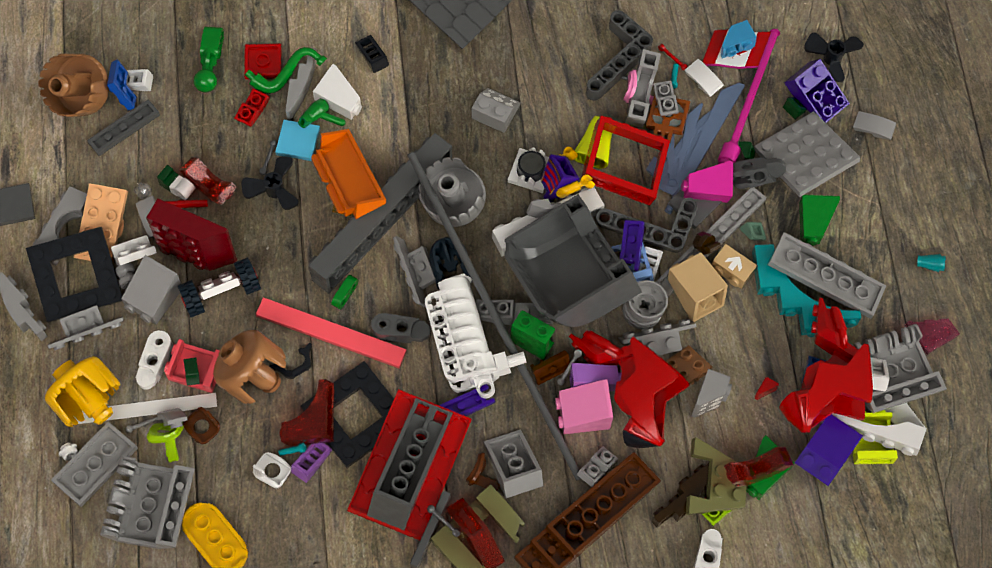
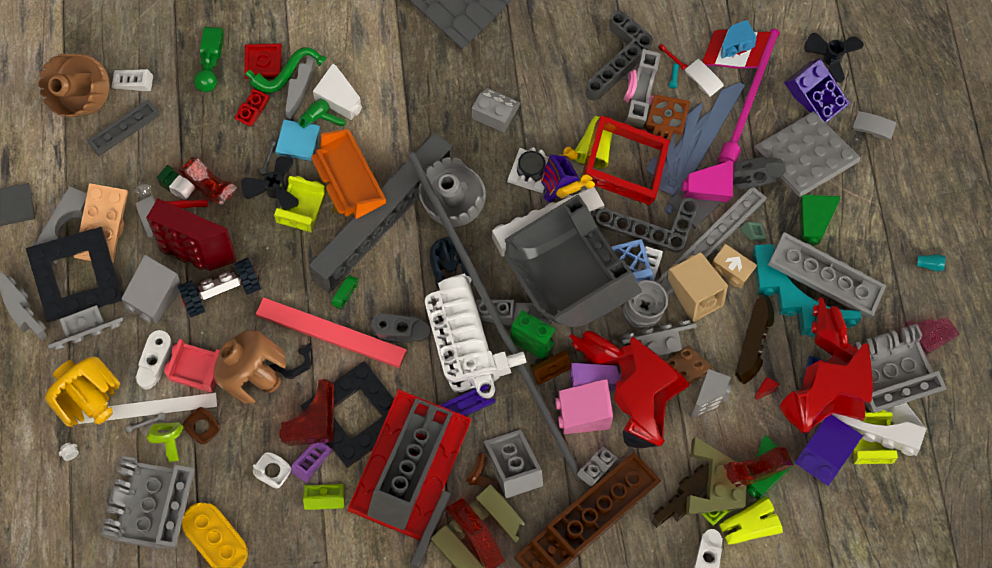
(94, 464): light grey plate -> none
(117, 85): blue plate -> none
(125, 273): light grey wheel -> none
(132, 250): white bracket -> none
(172, 417): light grey slope -> none
(191, 371): dark green piece -> none
(301, 447): teal piece -> none
(310, 201): none -> neon yellow panel
(323, 496): none -> lime slope
(376, 63): black slope -> none
(417, 269): light grey bracket -> none
(455, 531): dark grey hinge -> none
(540, 207): light grey slope -> none
(577, 353): light grey hinge -> none
(632, 242): dark purple hinge -> none
(665, 98): light grey slope -> none
(705, 243): dark brown piece -> none
(747, 149): dark green slope -> none
(749, 360): none -> dark brown brick
(752, 522): none -> neon yellow piece
(794, 107): dark green slope -> none
(879, 374): white slope -> none

